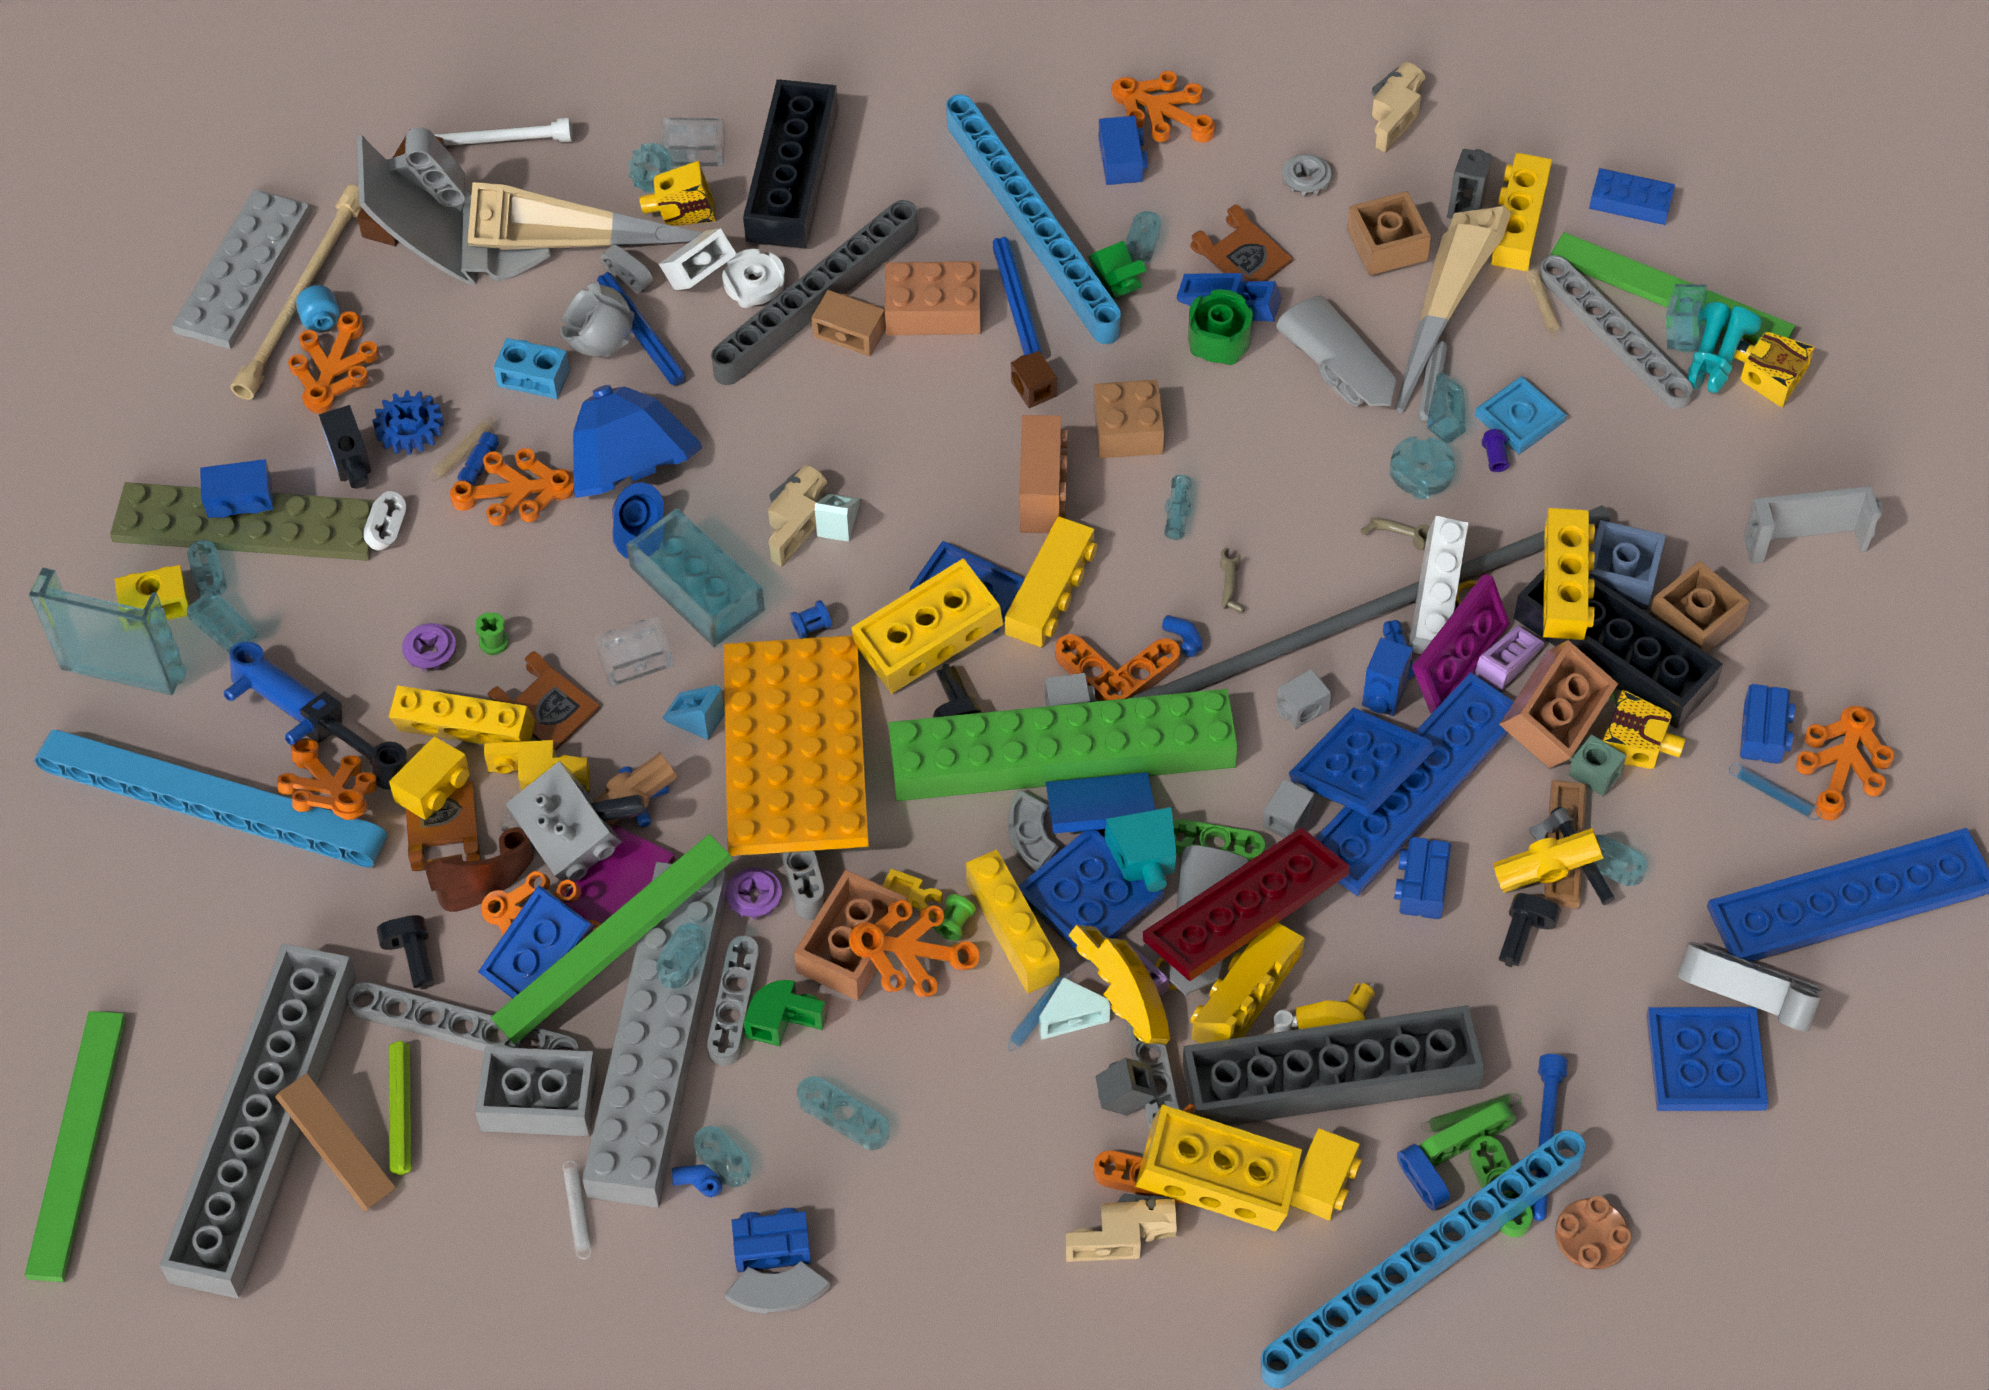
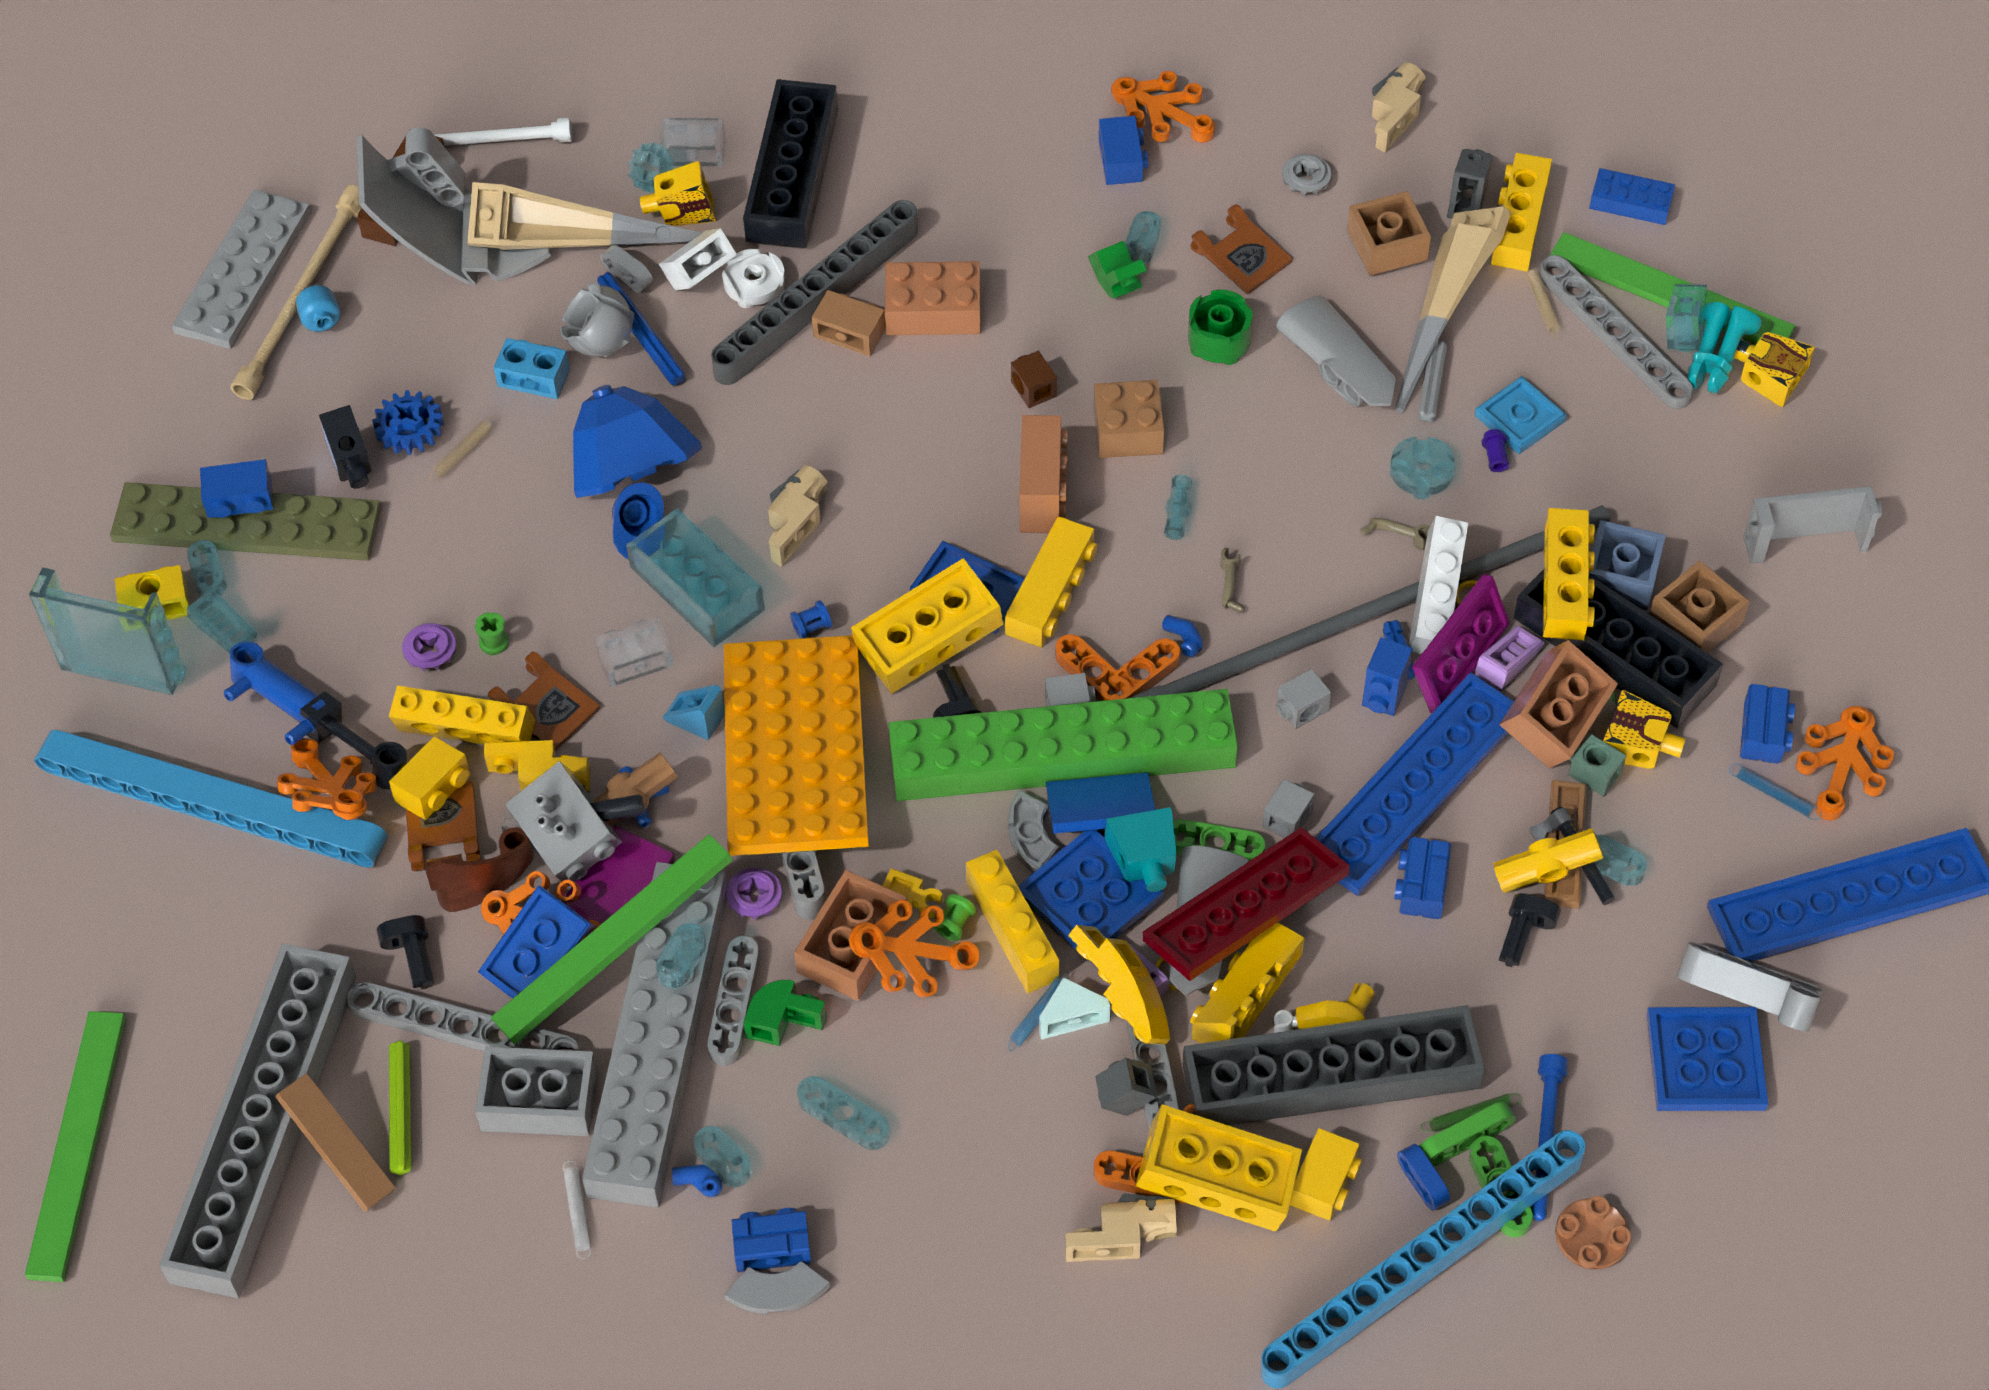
(350, 328): orange plant -> none
(390, 523): white beam -> none
(474, 463): blue axle -> none
(516, 488): orange plant -> none
(836, 516): light aqua slope -> none
(1016, 296): blue axle -> none
(1033, 219): dark azure beam -> none
(1259, 295): blue slope -> none
(1361, 761): blue plate -> none
(1447, 413): clear light blue slope -> none

